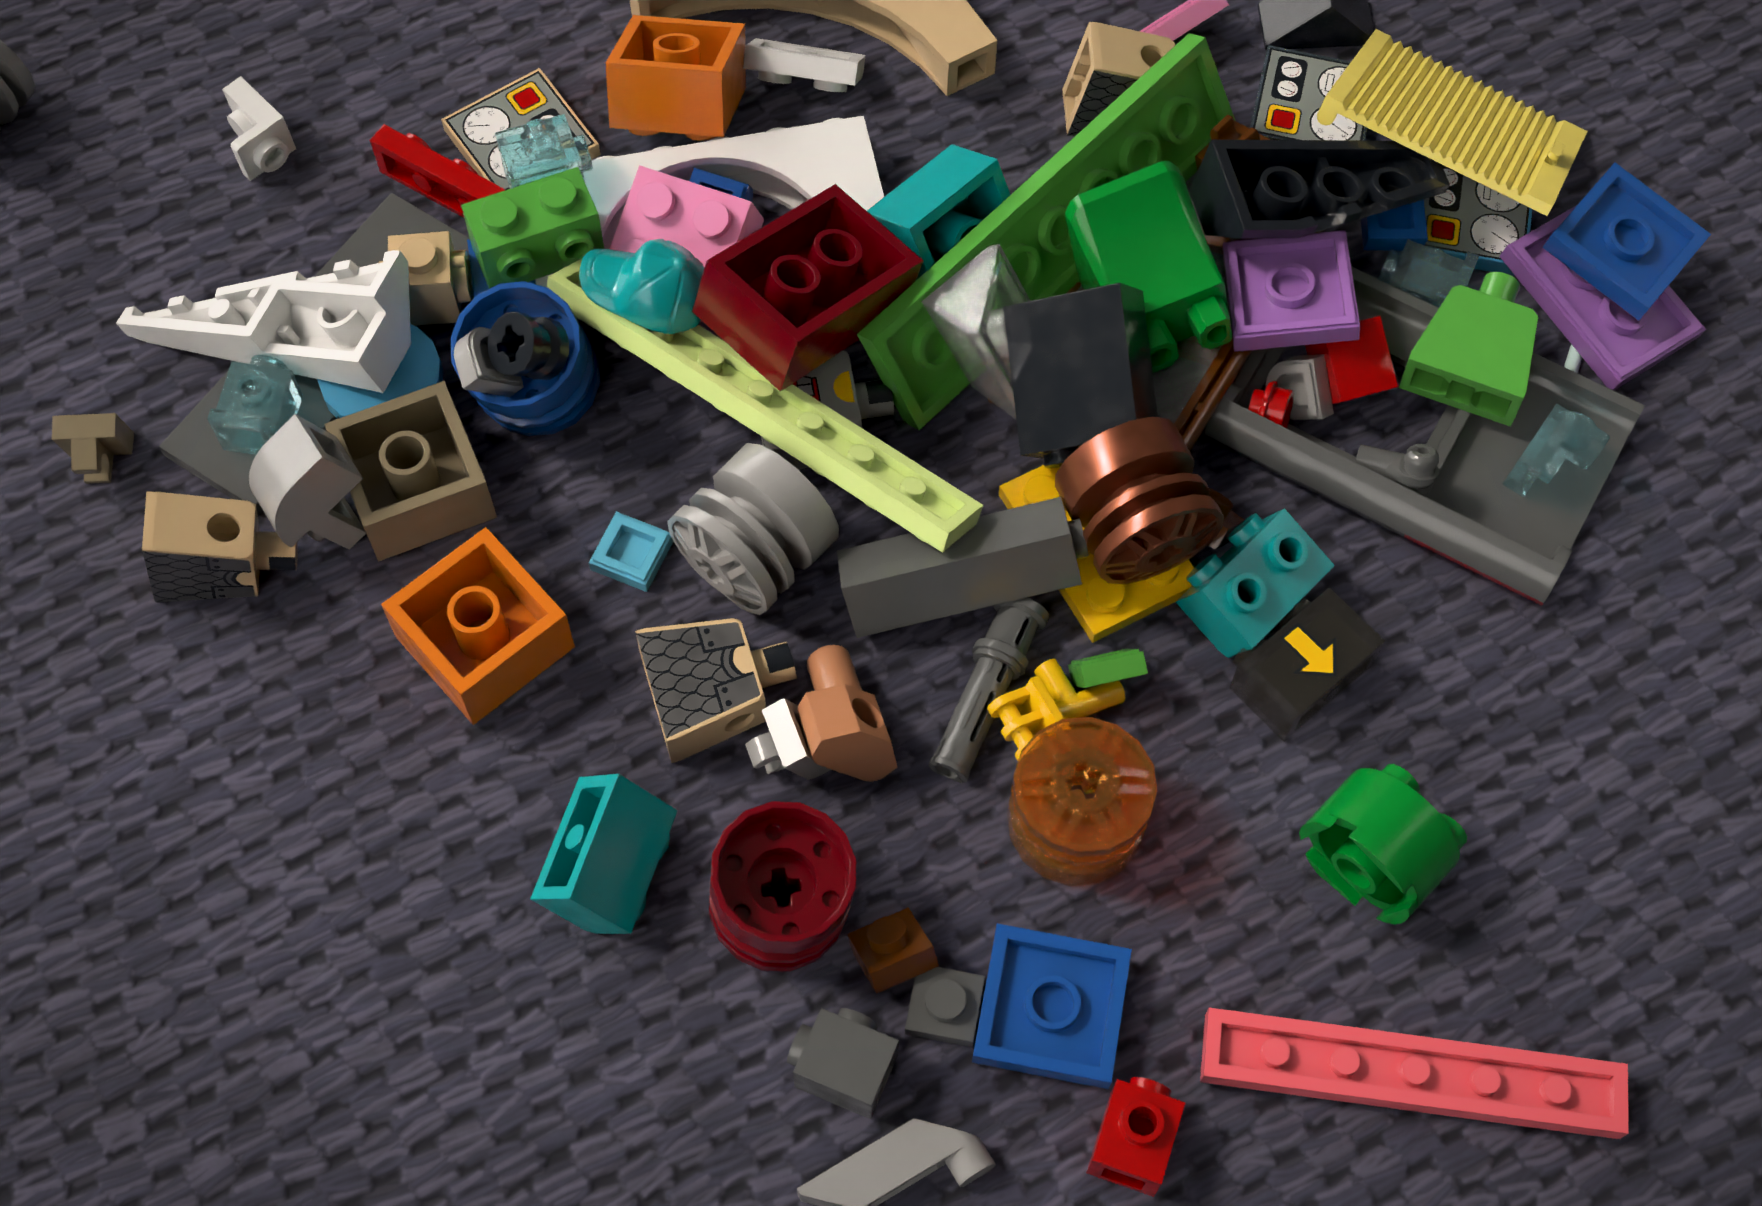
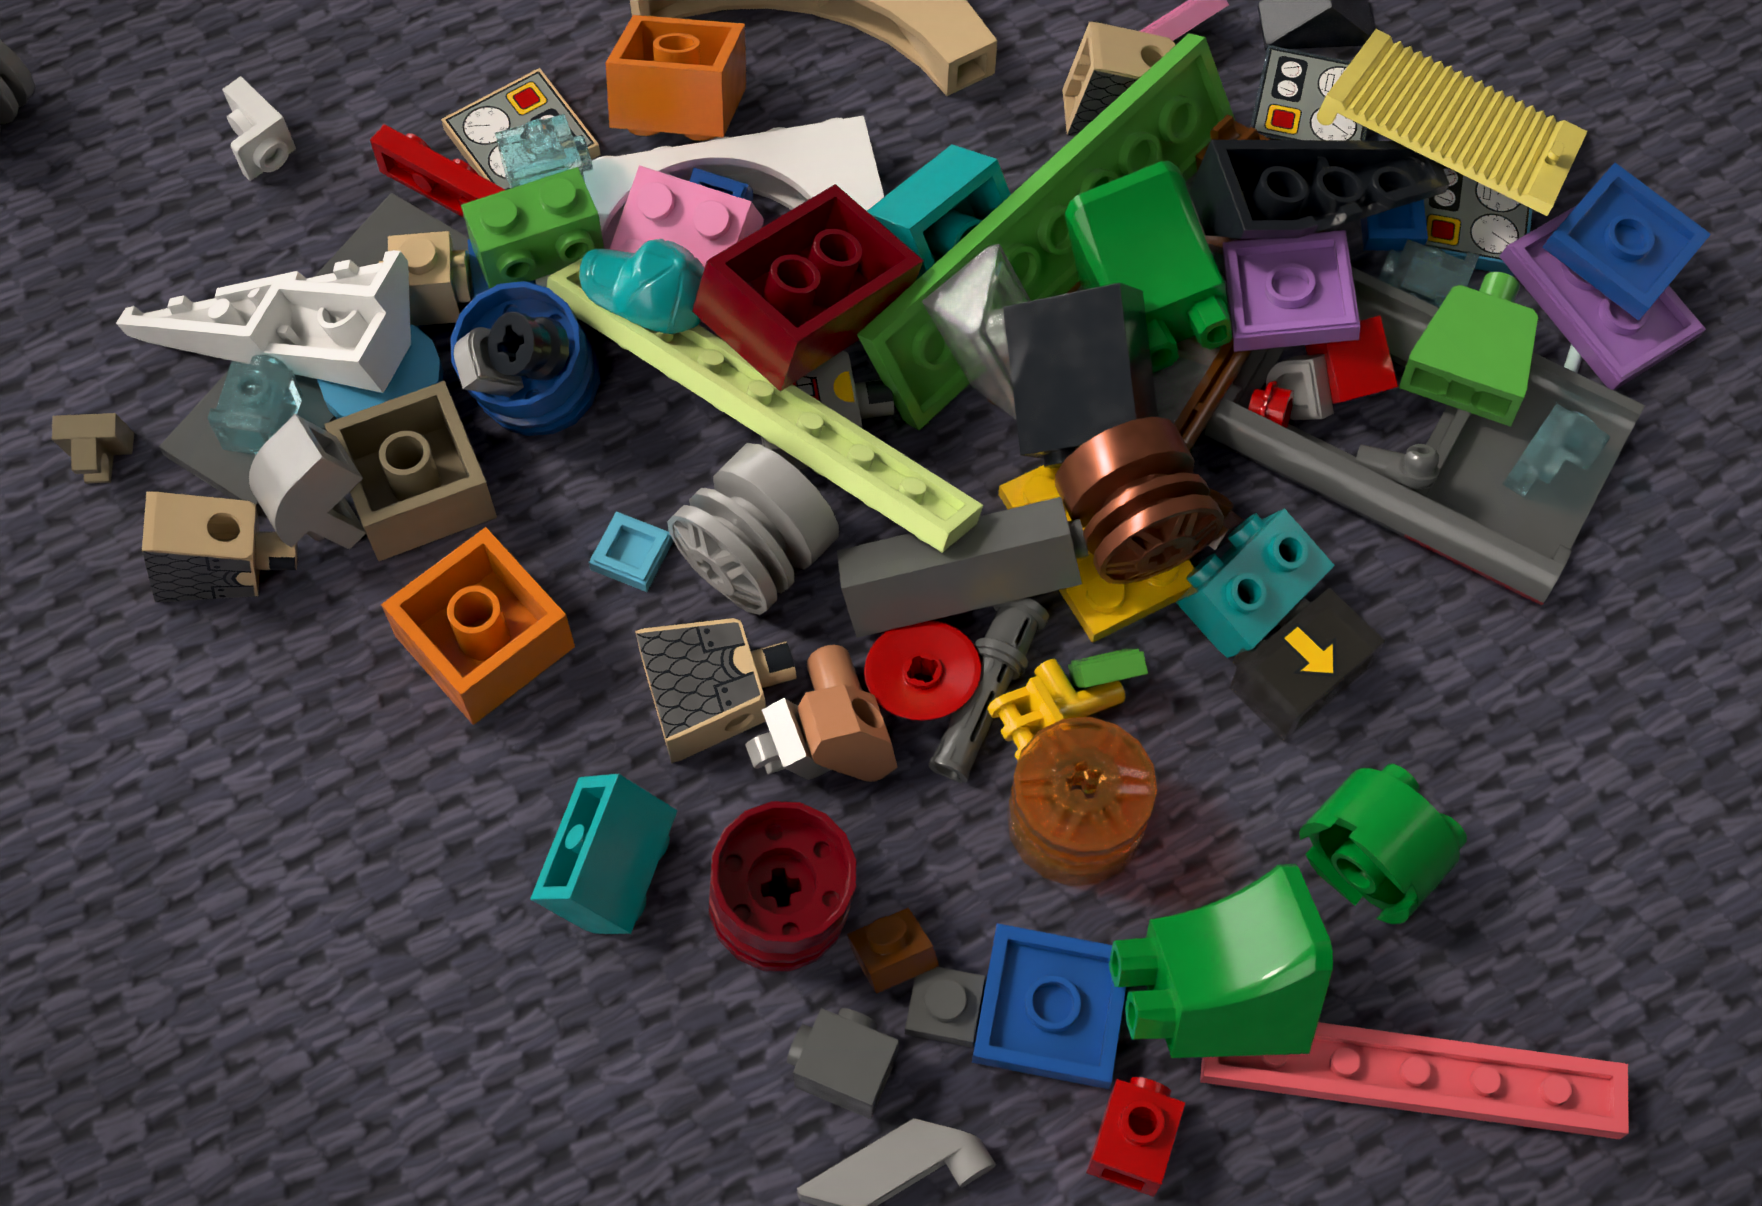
(780, 61): white plate -> none
(918, 649): none -> red piece
(1231, 973): none -> green hips

